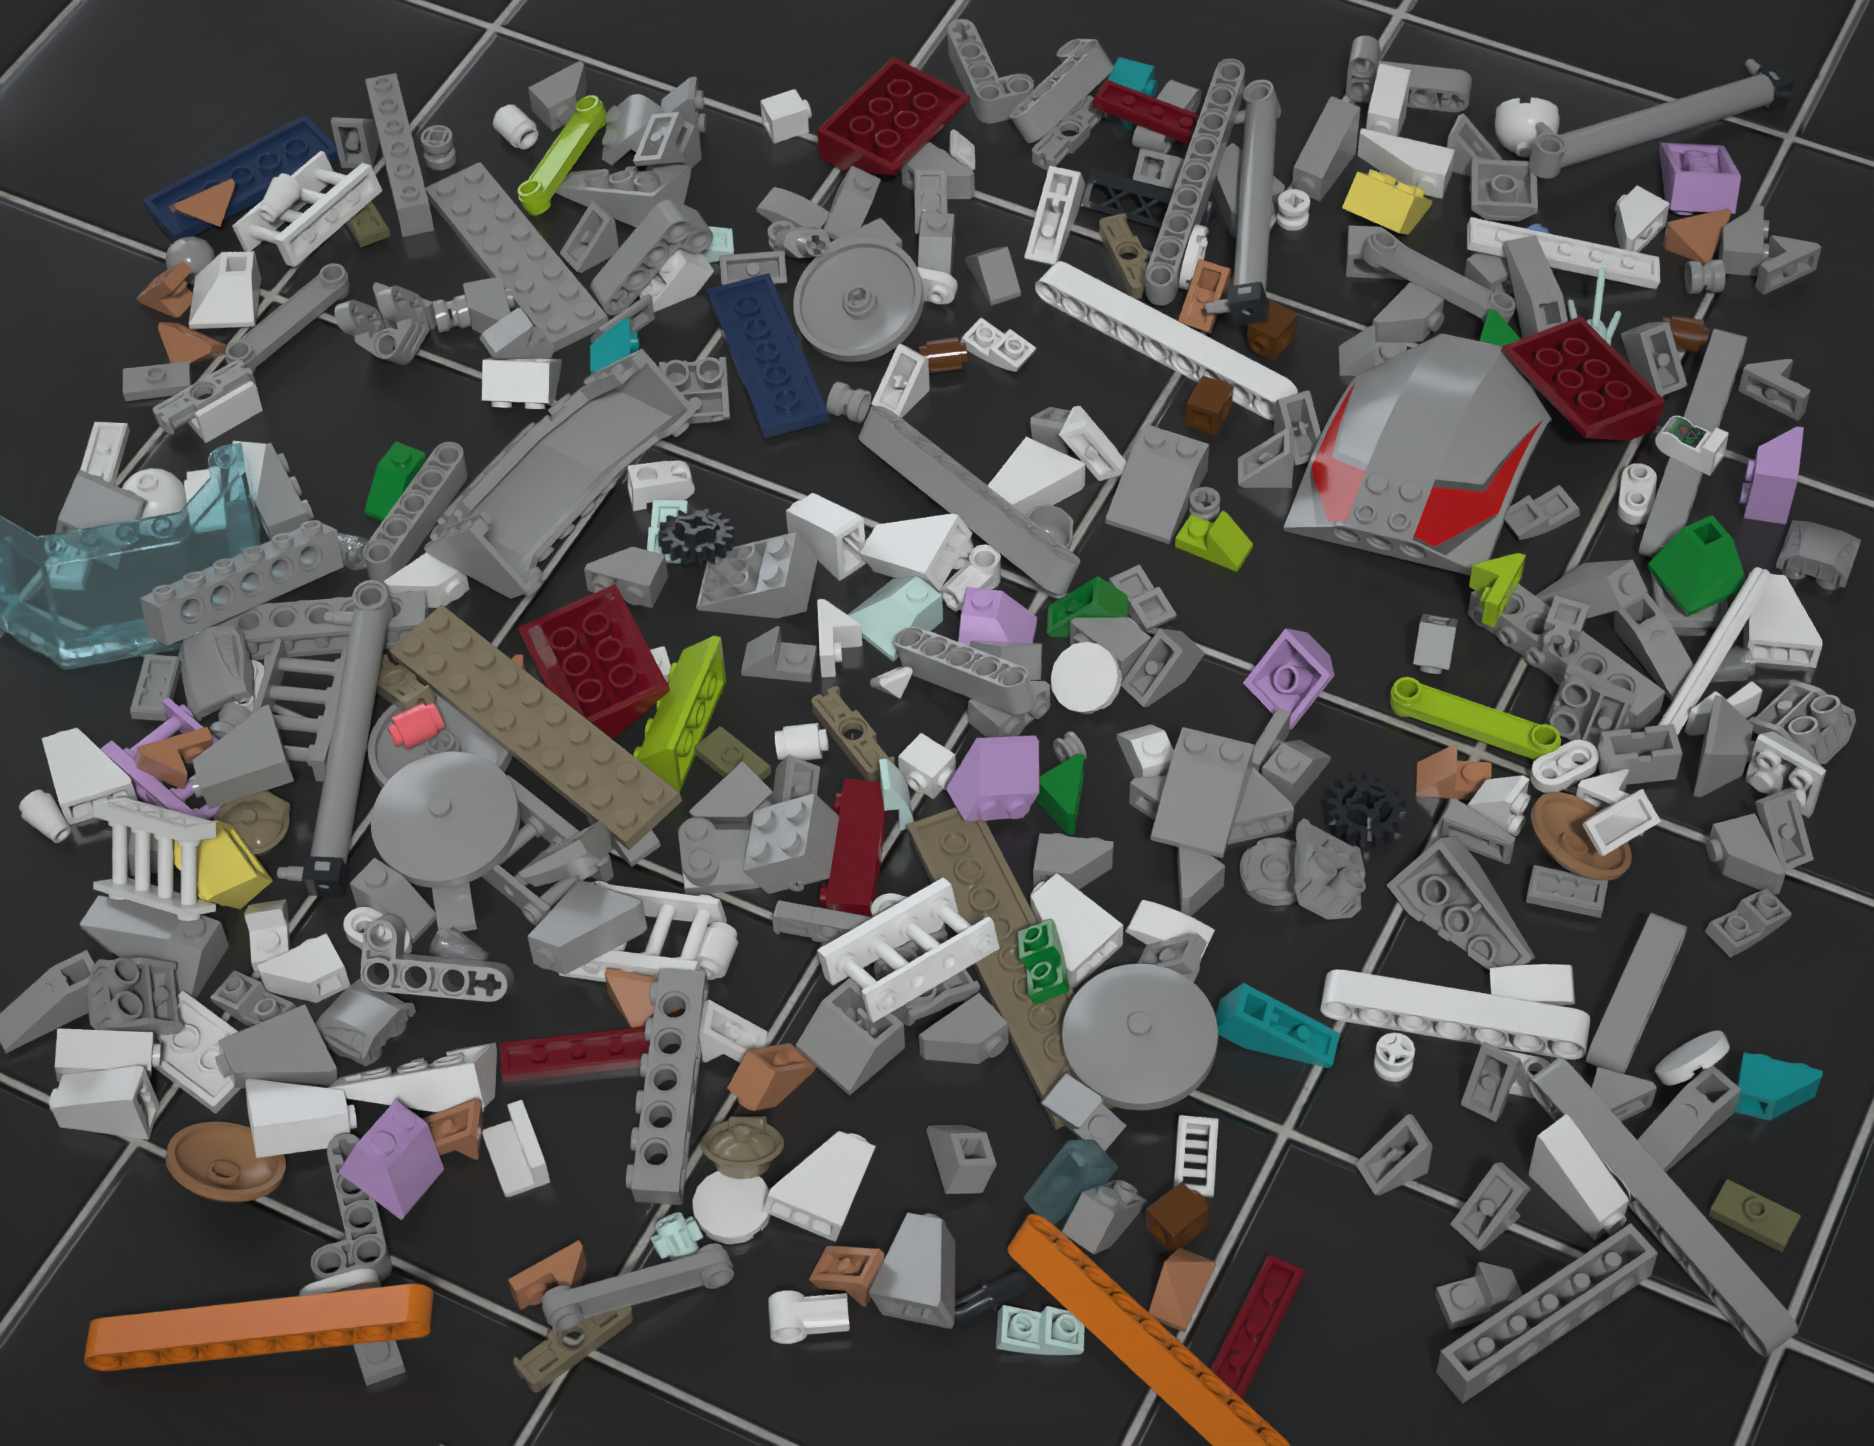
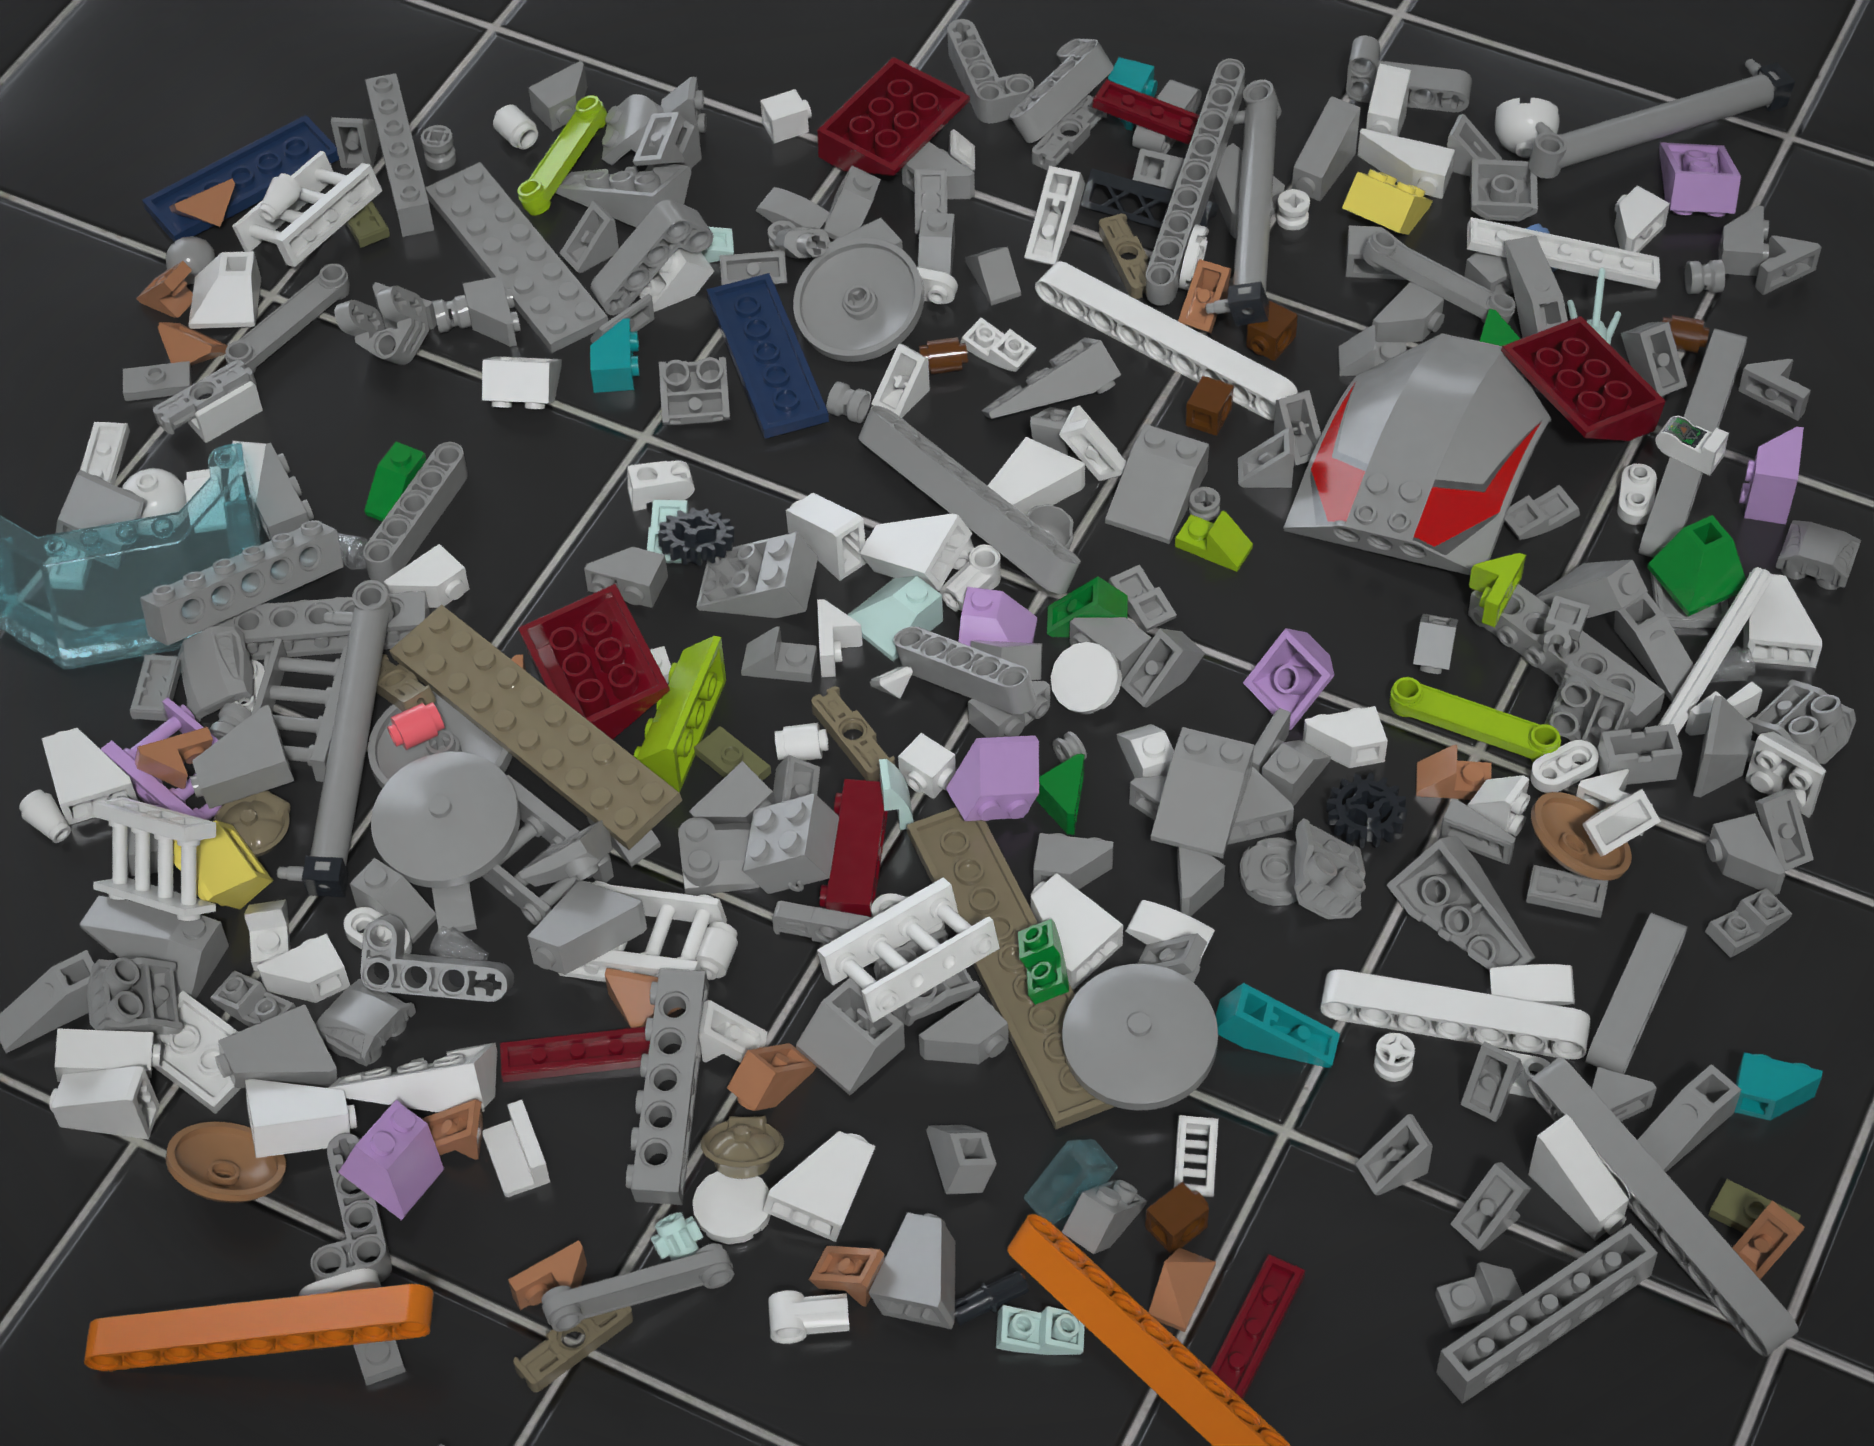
(516, 338): light grey slope -> none
(555, 473): light grey windscreen -> none
(1073, 373): none -> light grey wedge
(1082, 1112): light grey slope -> none
(1349, 737): none -> white slope
(1697, 235): nougat slope -> none
(1697, 1053): white tile -> none
(1767, 1239): none -> nougat slope

